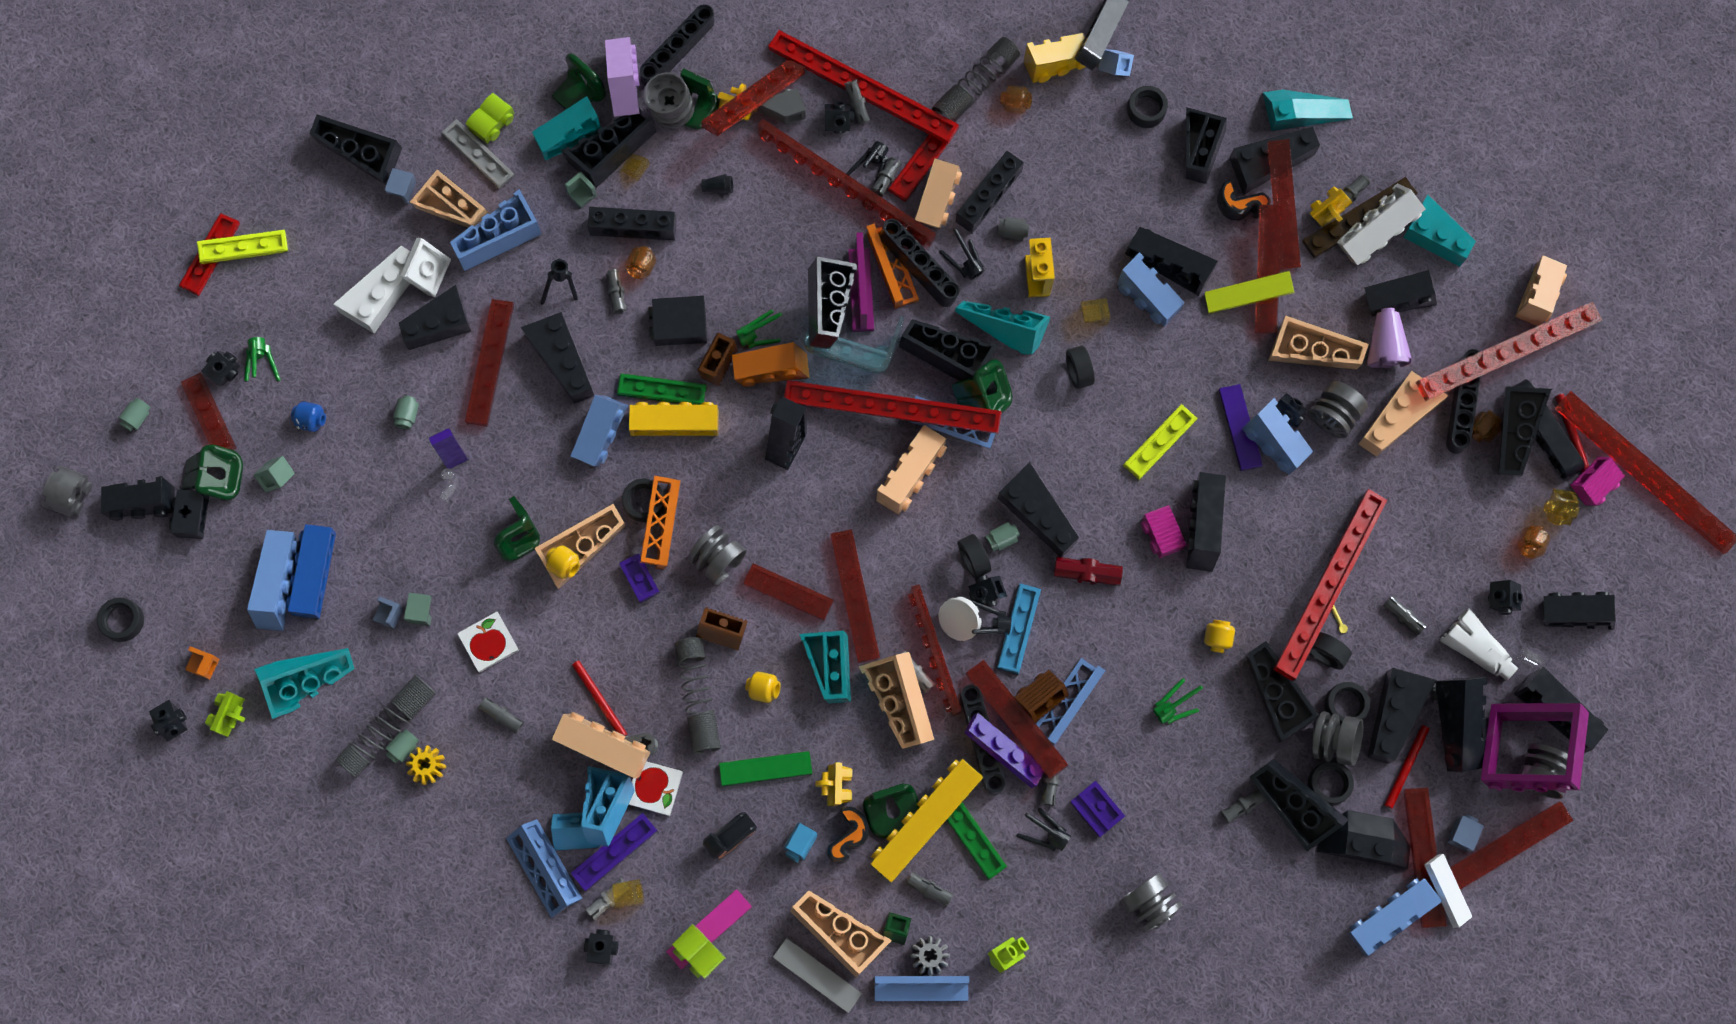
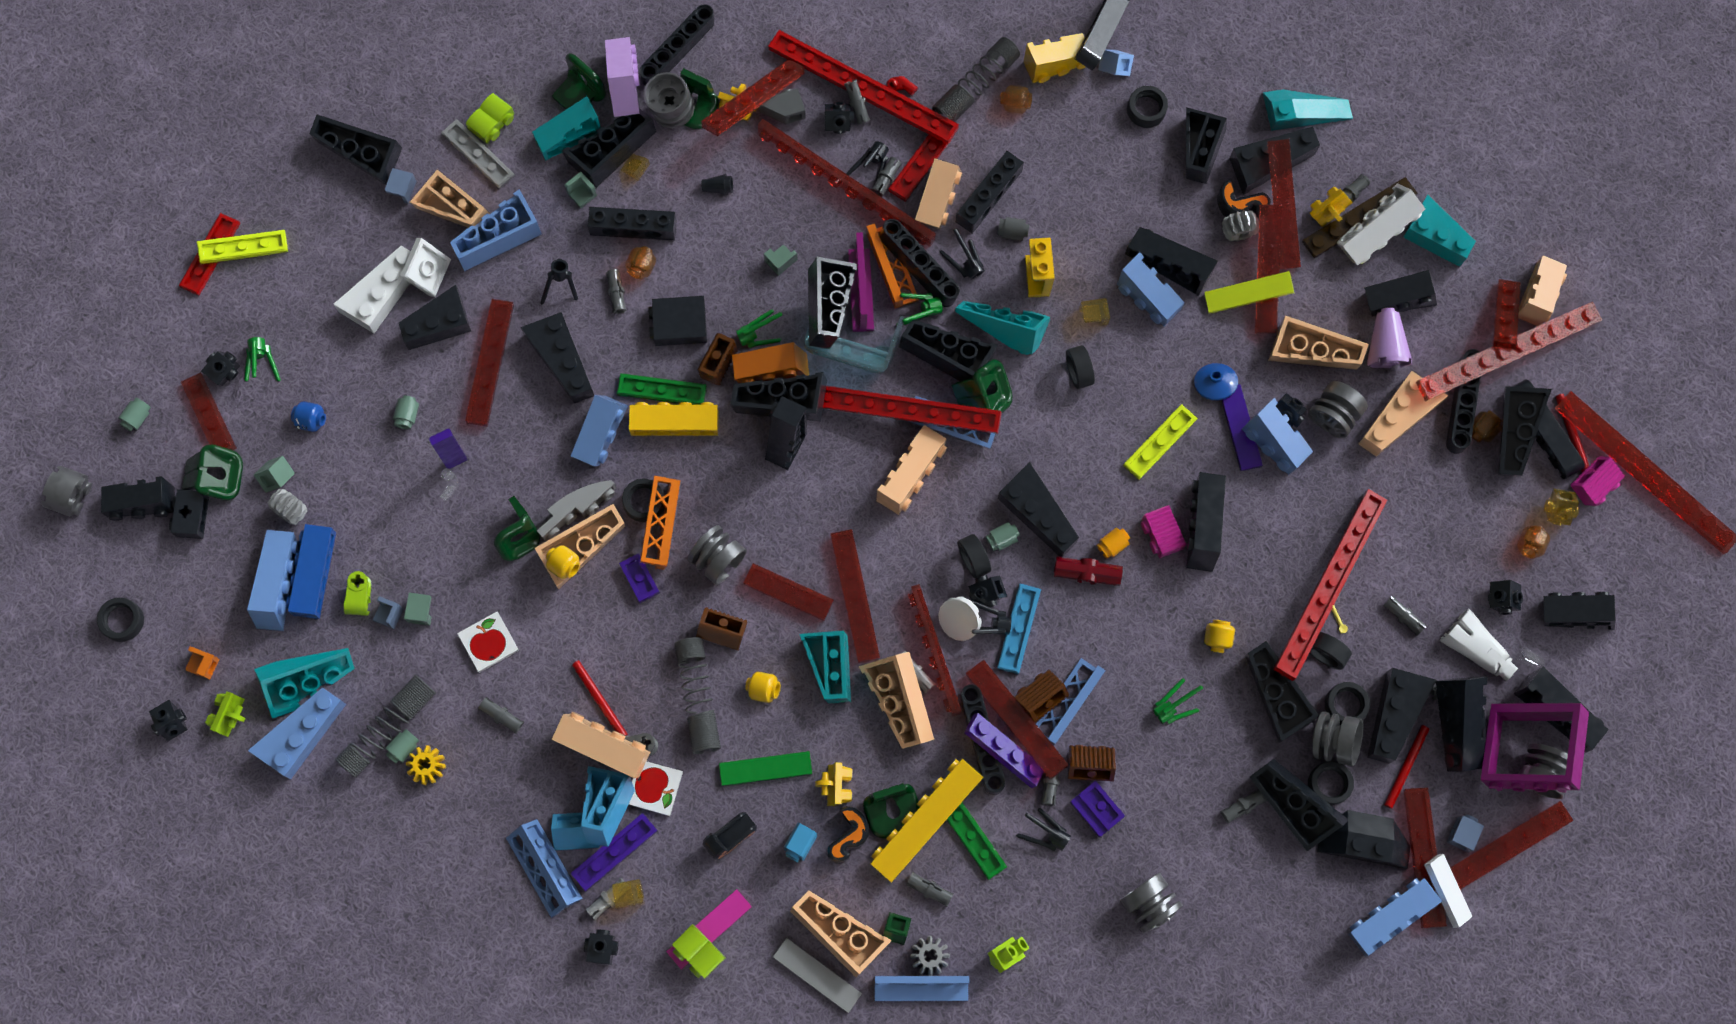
(287, 506): none -> light grey gear
(297, 735): none -> medium blue wedge
(356, 597): none -> lime piece
(582, 500): none -> light grey slope
(759, 396): none -> black wedge
(780, 259): none -> sand green panel
(902, 83): none -> red arm
(930, 306): none -> green plant
(1091, 763): none -> reddish brown brick
(1113, 542): none -> light orange brick
(1216, 388): none -> blue dish
(1240, 225): none -> light grey gear
(1506, 314): none -> clear red plate

